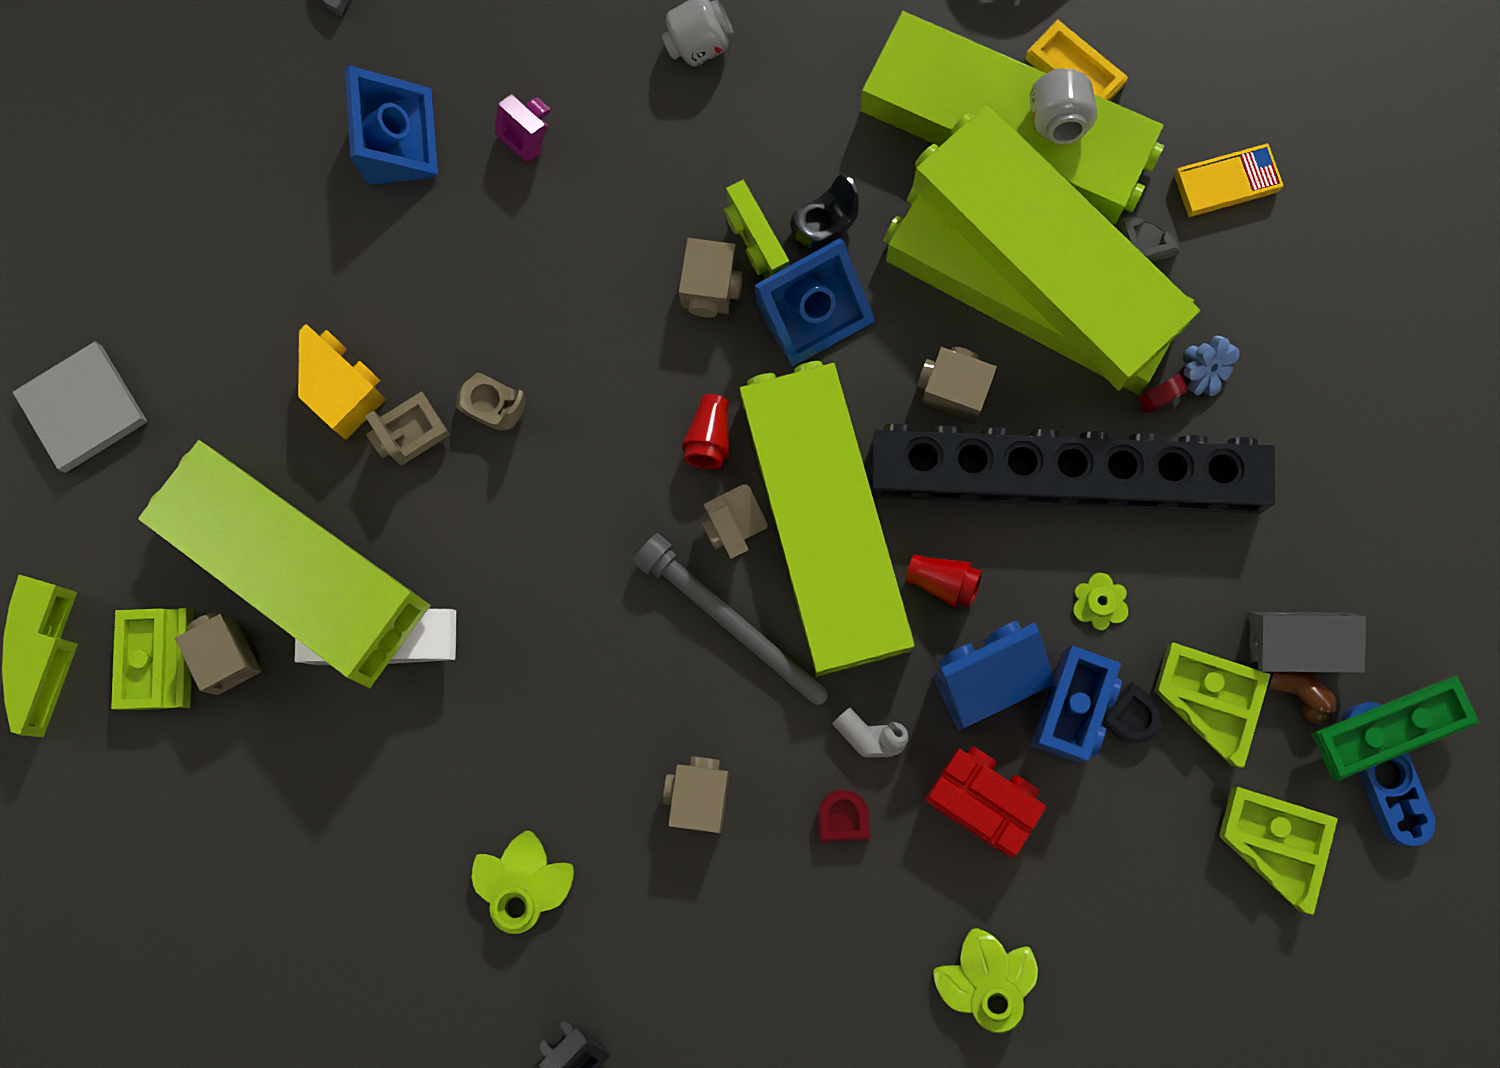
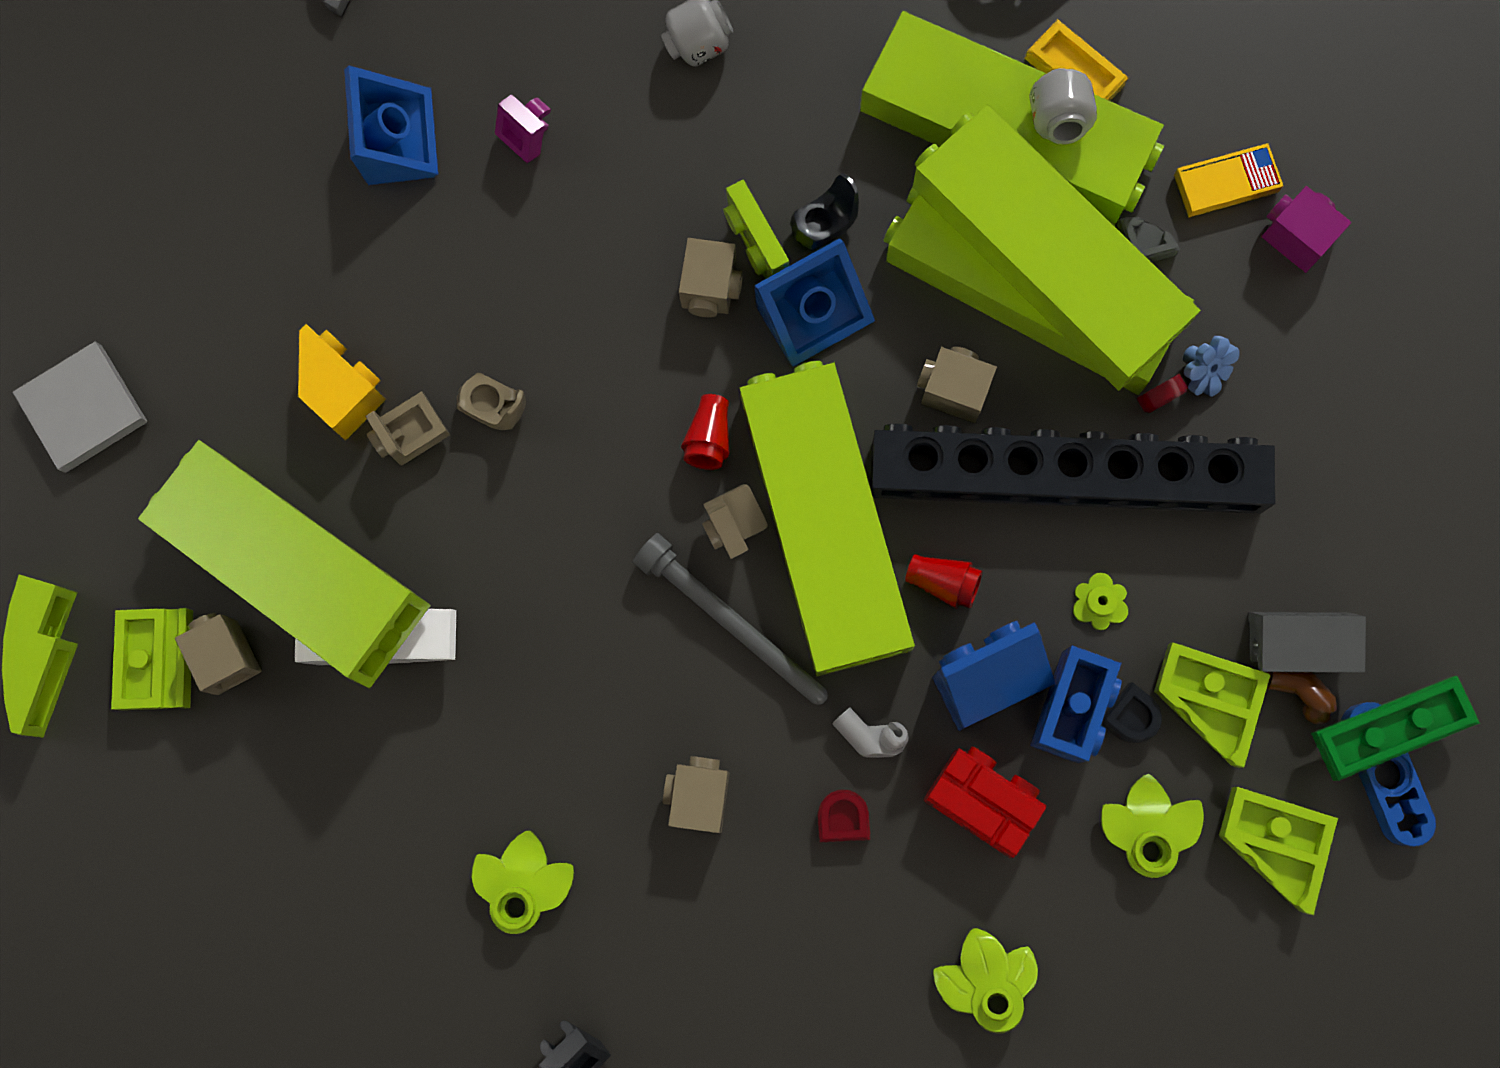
(1153, 819): none -> lime plate
(1304, 227): none -> magenta brick

